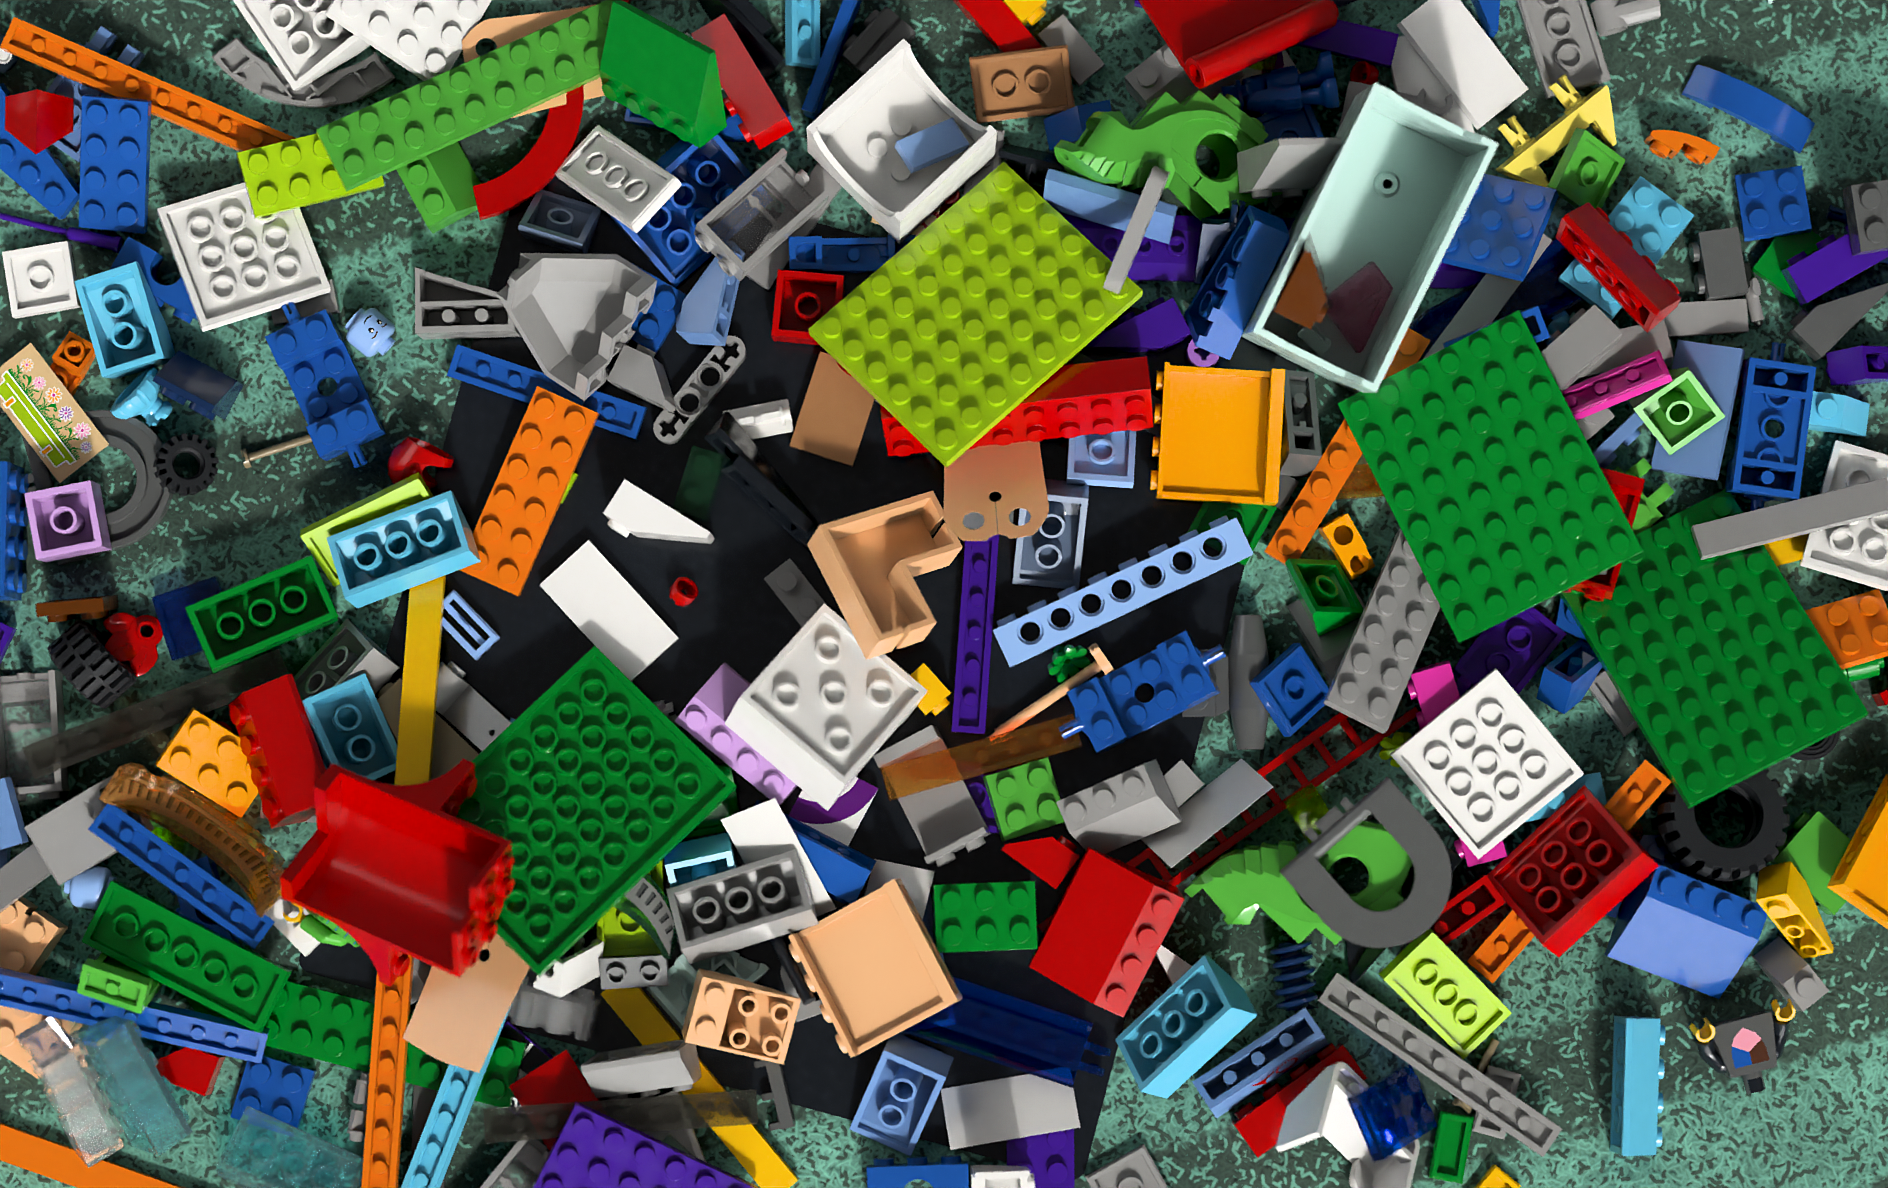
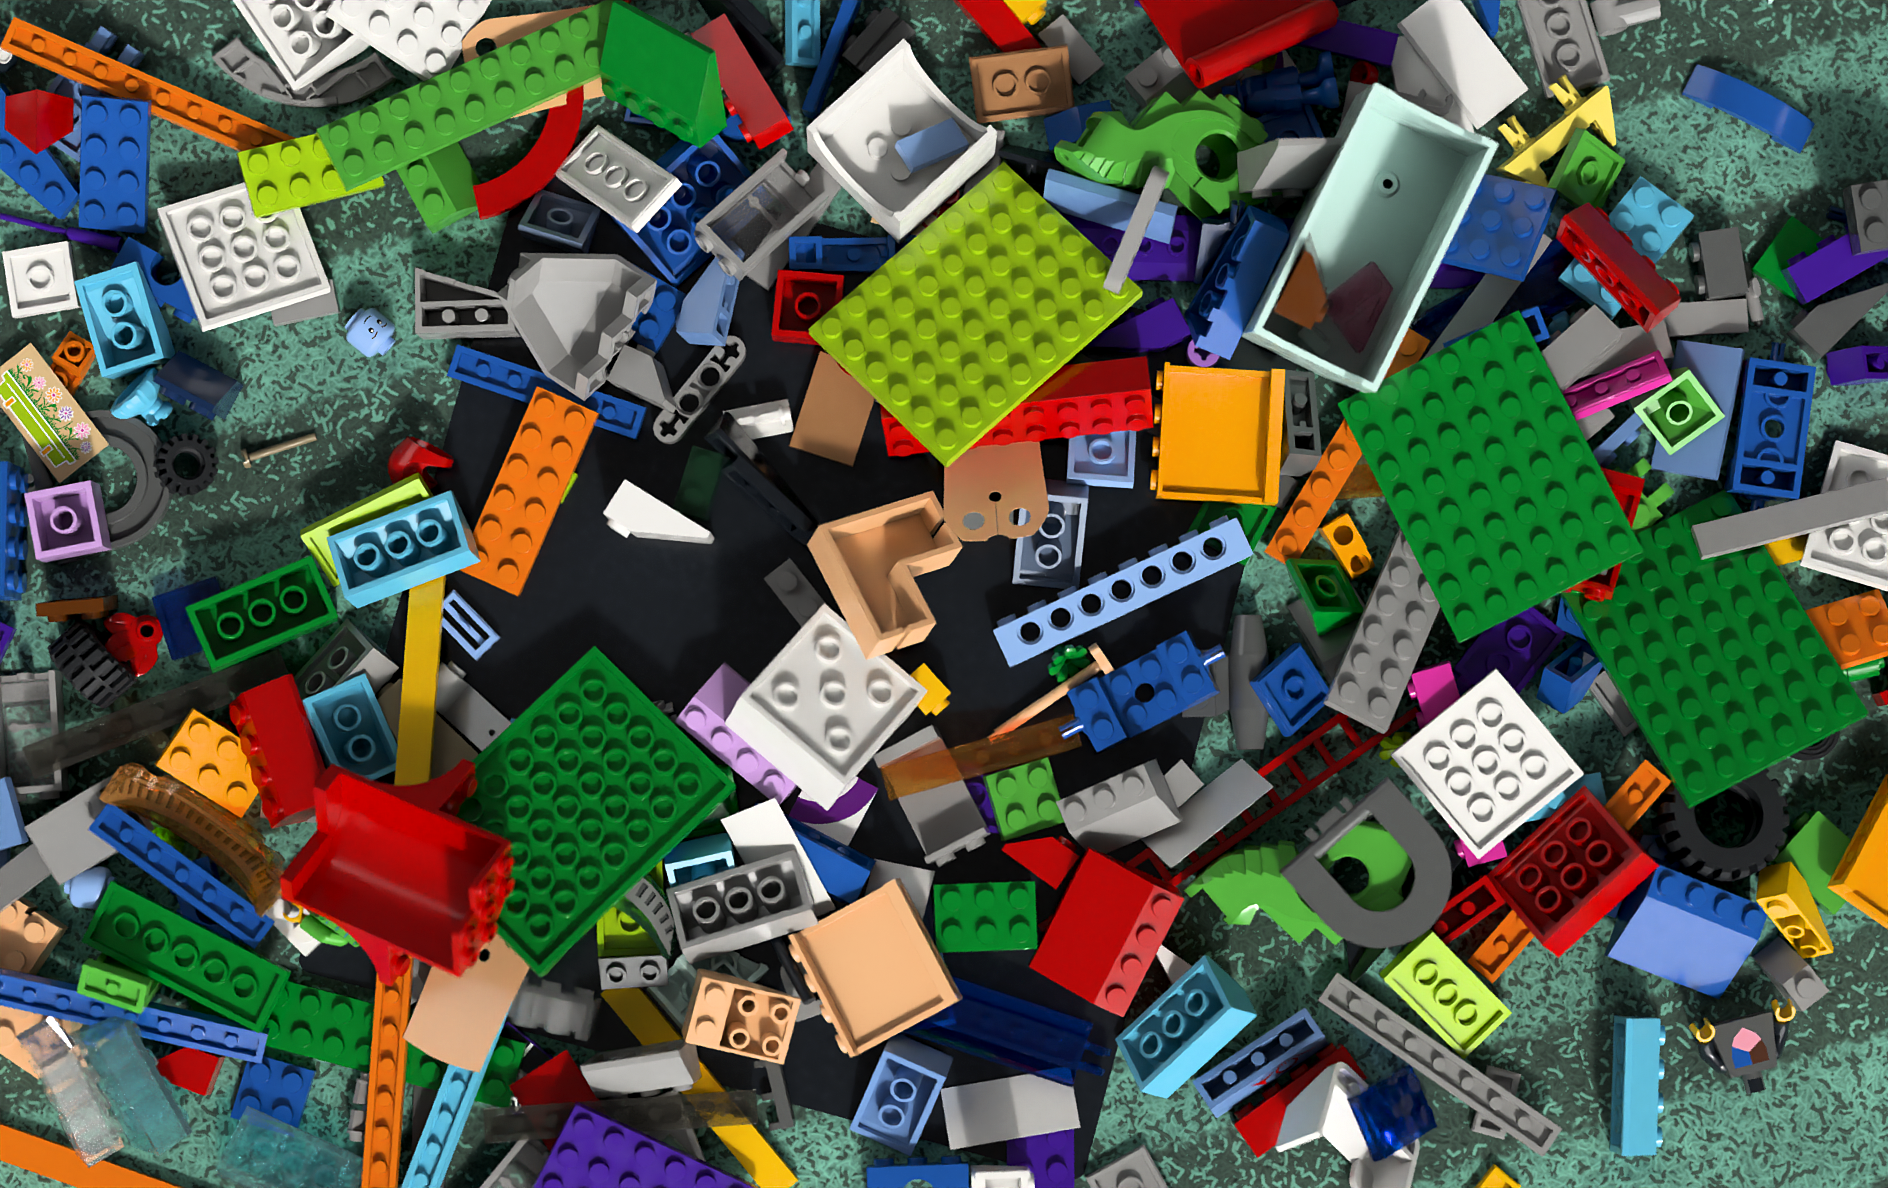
(310, 352): blue brick -> none
(573, 970): white hinge -> none
(609, 611): white tile -> none
(688, 586): red hinge -> none
(975, 636): dark purple plate -> none
(1294, 976): dark blue piece -> none
(1306, 809): clear neon green plate -> none
(1450, 1147): green tile -> none
(1481, 1067): dark tan piece -> none
(1668, 143): orange slope -> none
(1772, 203): blue plate -> none
(1838, 414): medium azure slope -> none

